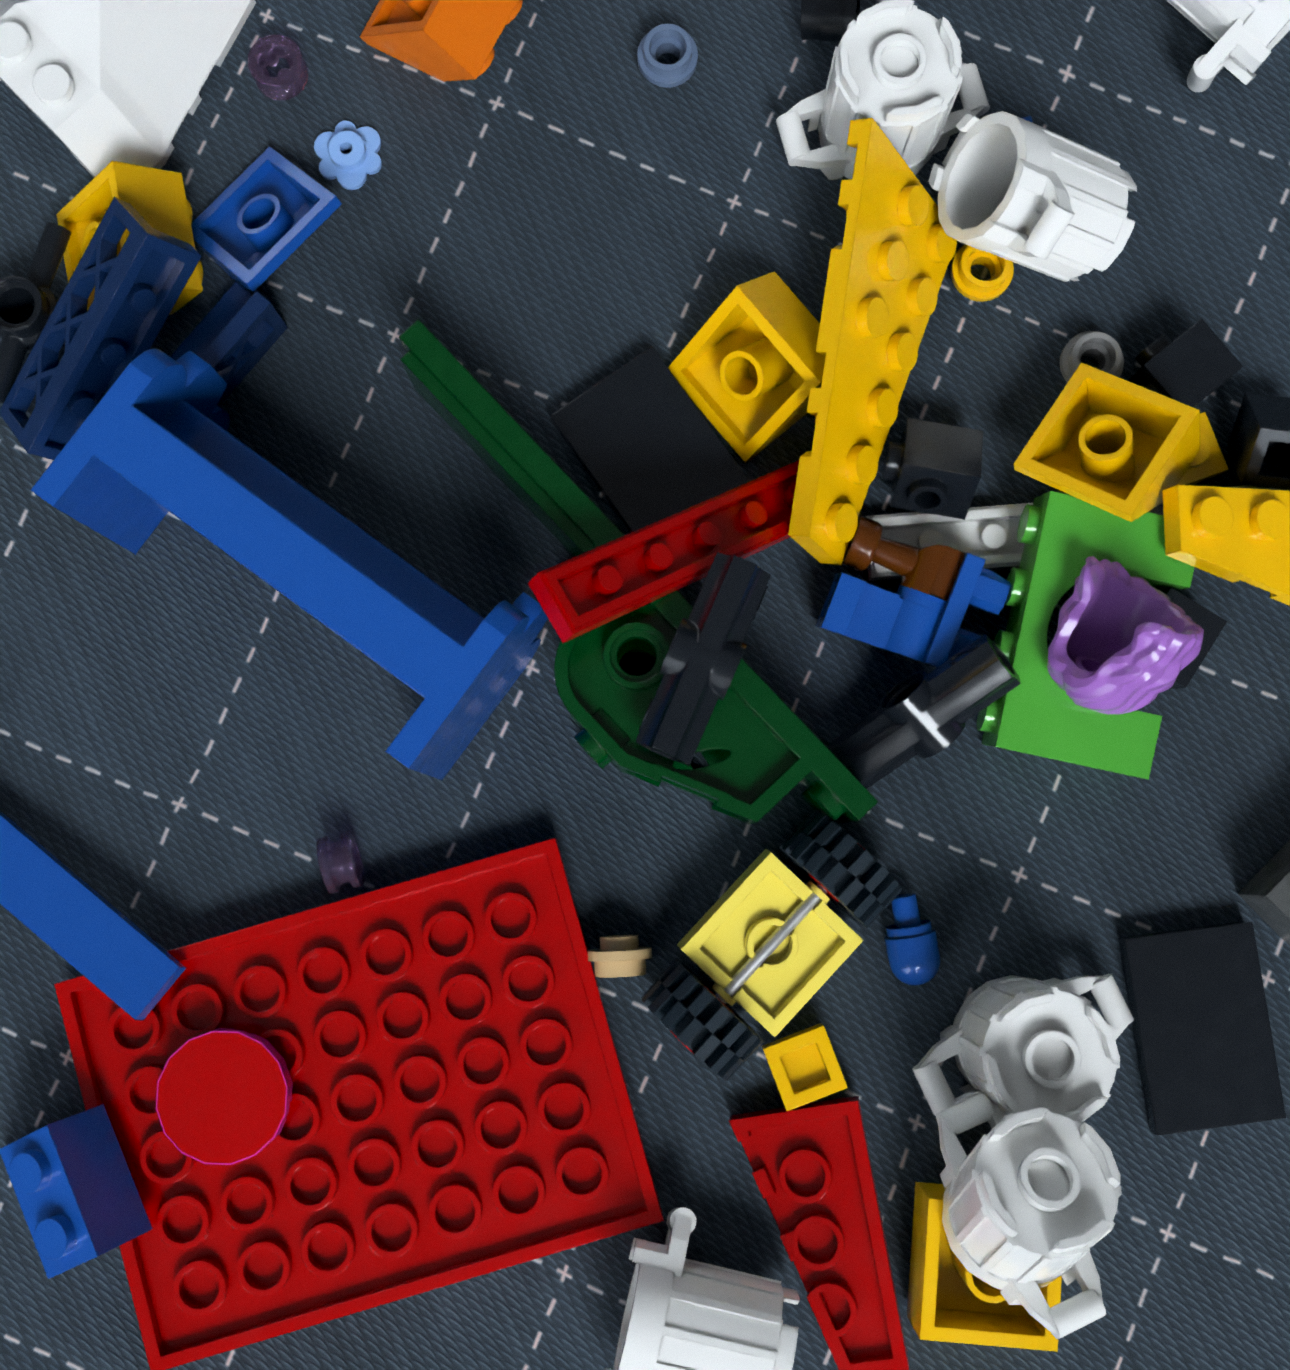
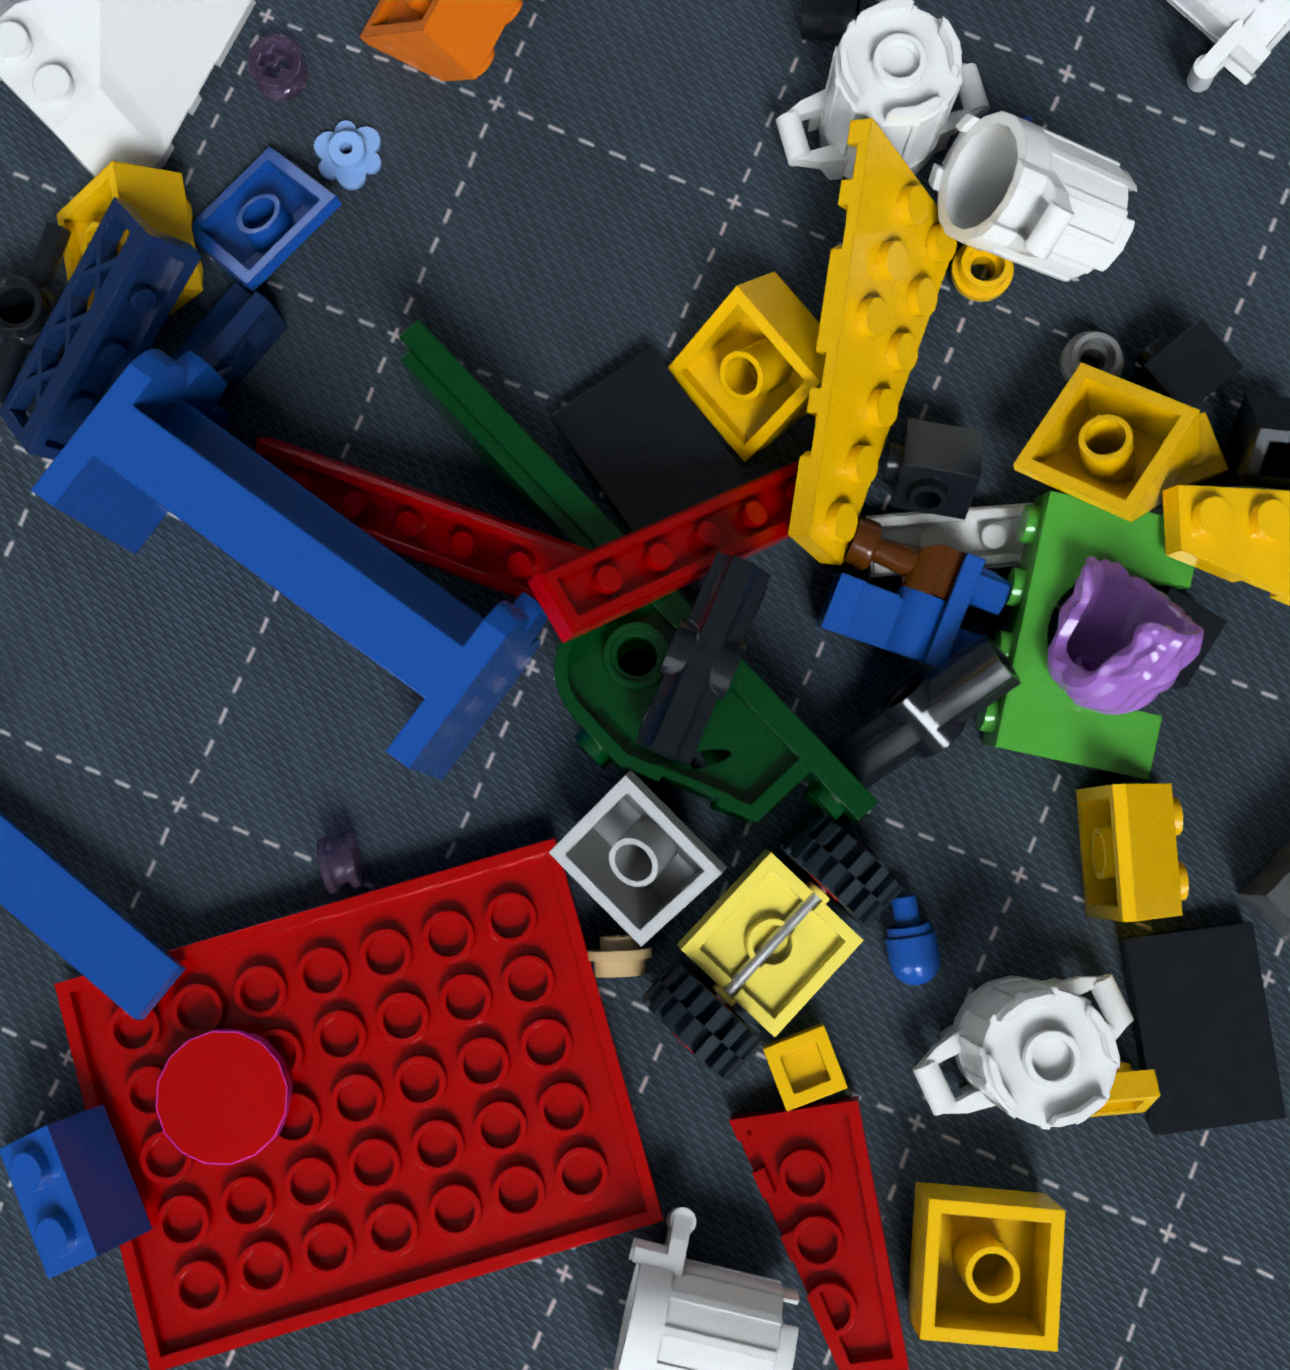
(423, 524): none -> red tile
(637, 859): none -> light grey slope
(671, 40): sand blue plate -> none
(1029, 1206): white container -> none
(1130, 1092): none -> yellow plate
(1131, 852): none -> yellow slope

